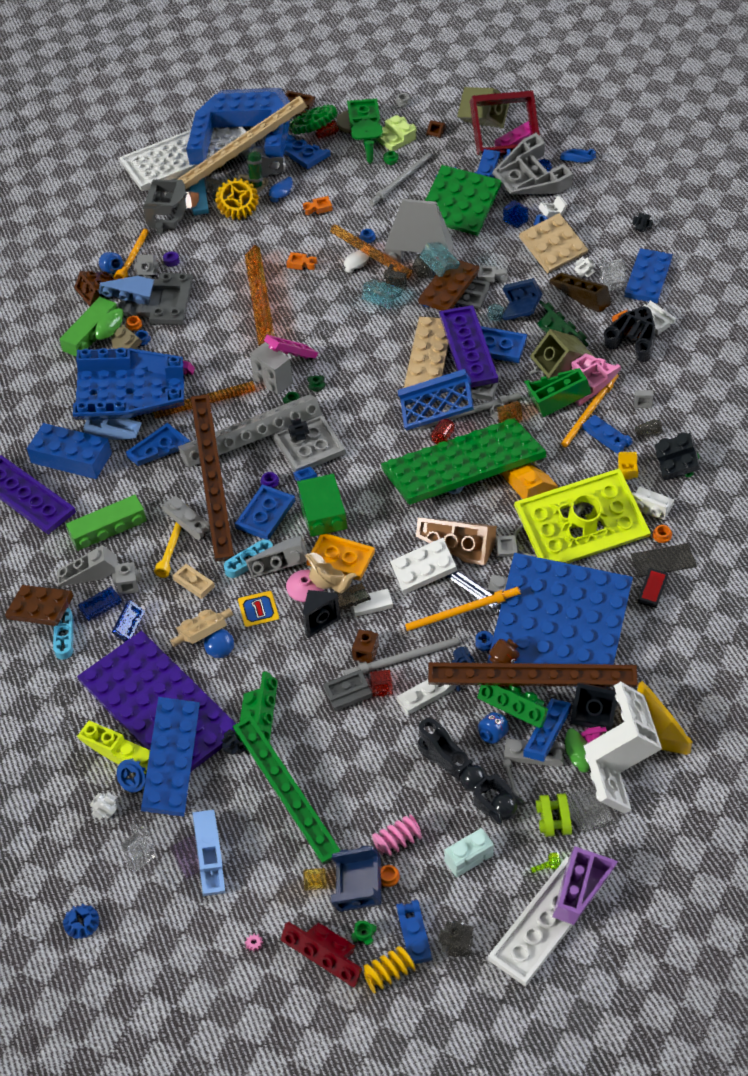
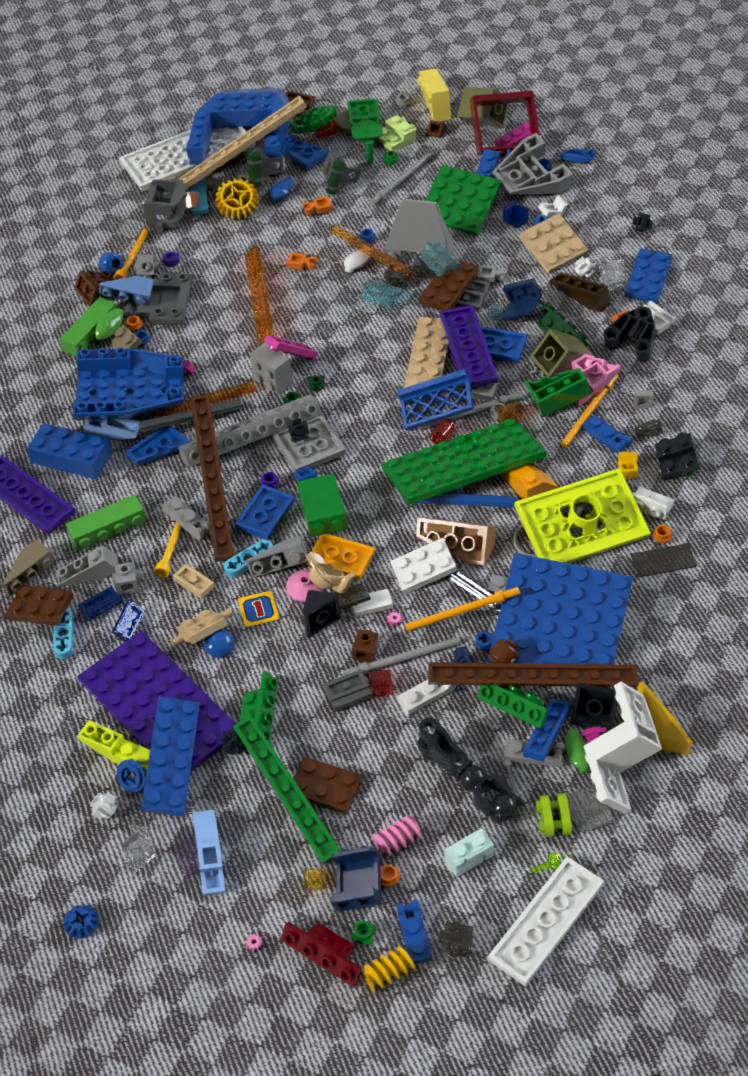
(29, 564): none -> dark tan slope
(186, 416): none -> dark grey axle
(327, 785): none -> reddish brown plate
(336, 171): none -> dark grey piece
(391, 618): none -> bright pink piece
(435, 94): none -> light yellow wedge
(472, 500): none -> blue axle
(493, 727): blue head -> none
(506, 545): light grey plate -> none
(580, 883): medium lavender wedge -> none
(653, 588): tile -> none

